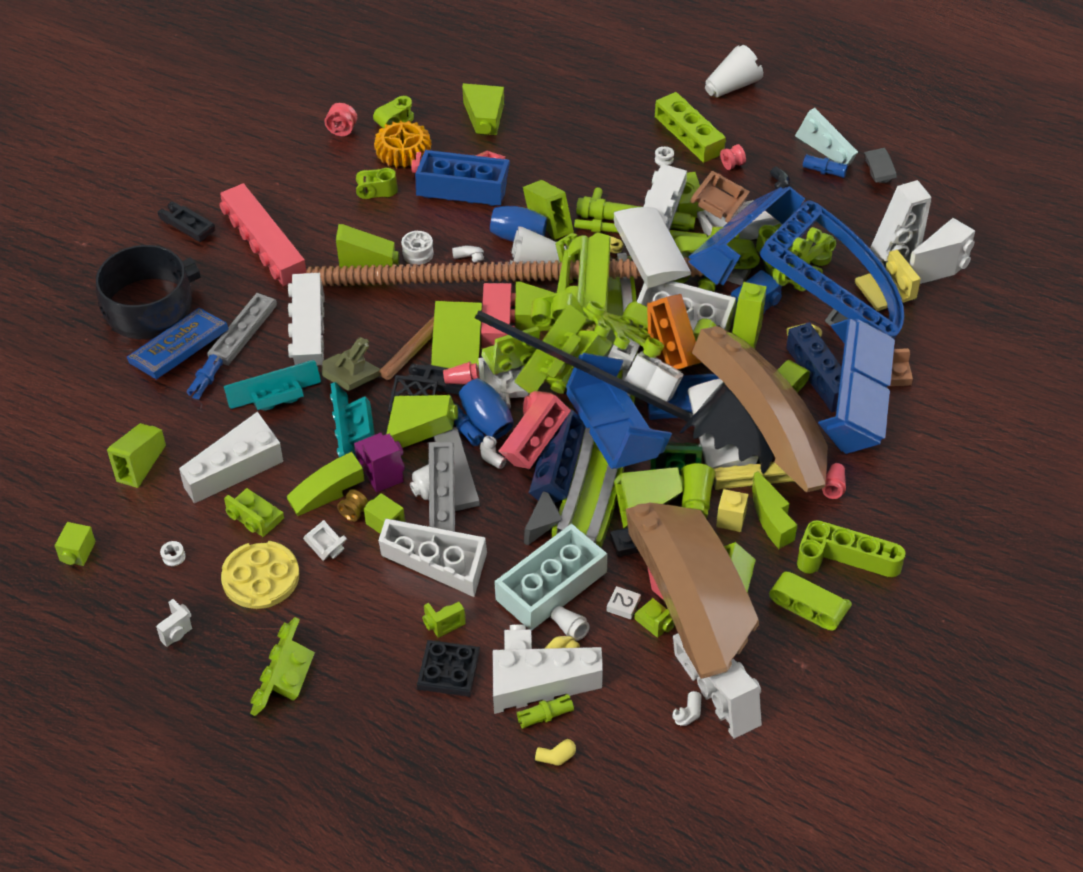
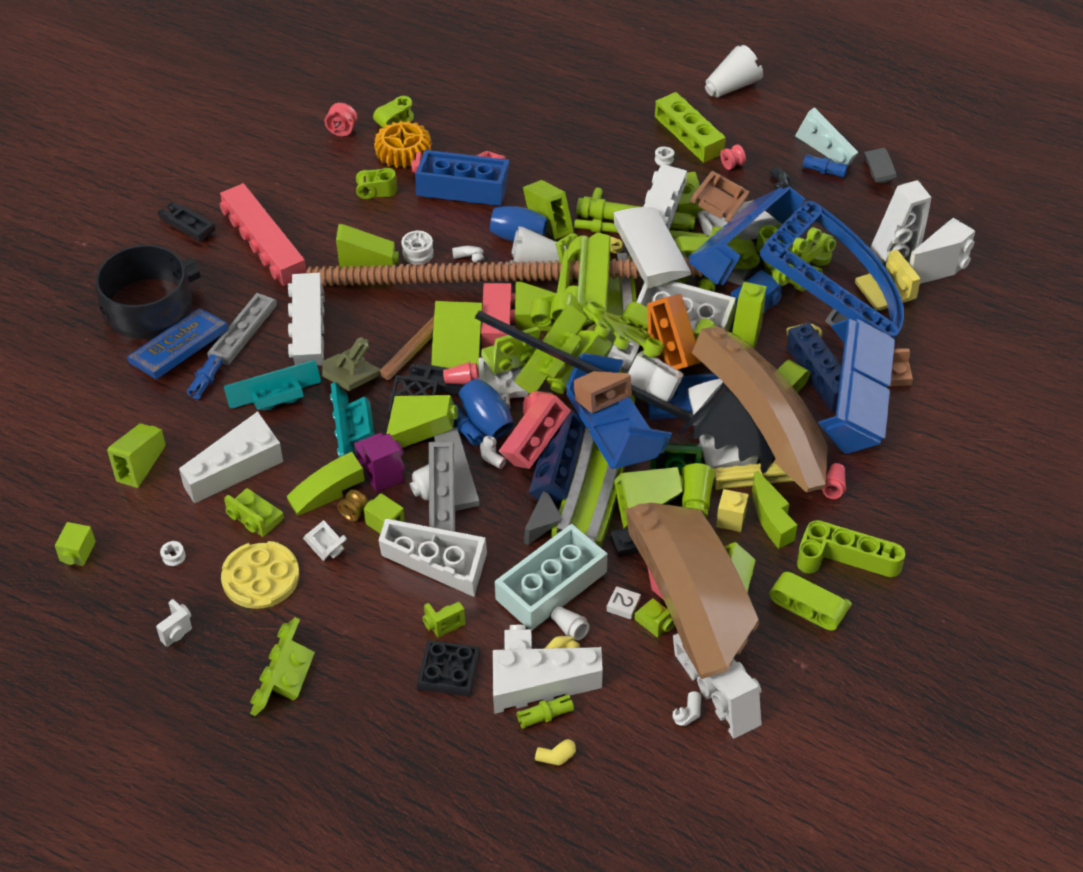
(484, 106): lime slope -> none
(602, 389): none -> nougat slope

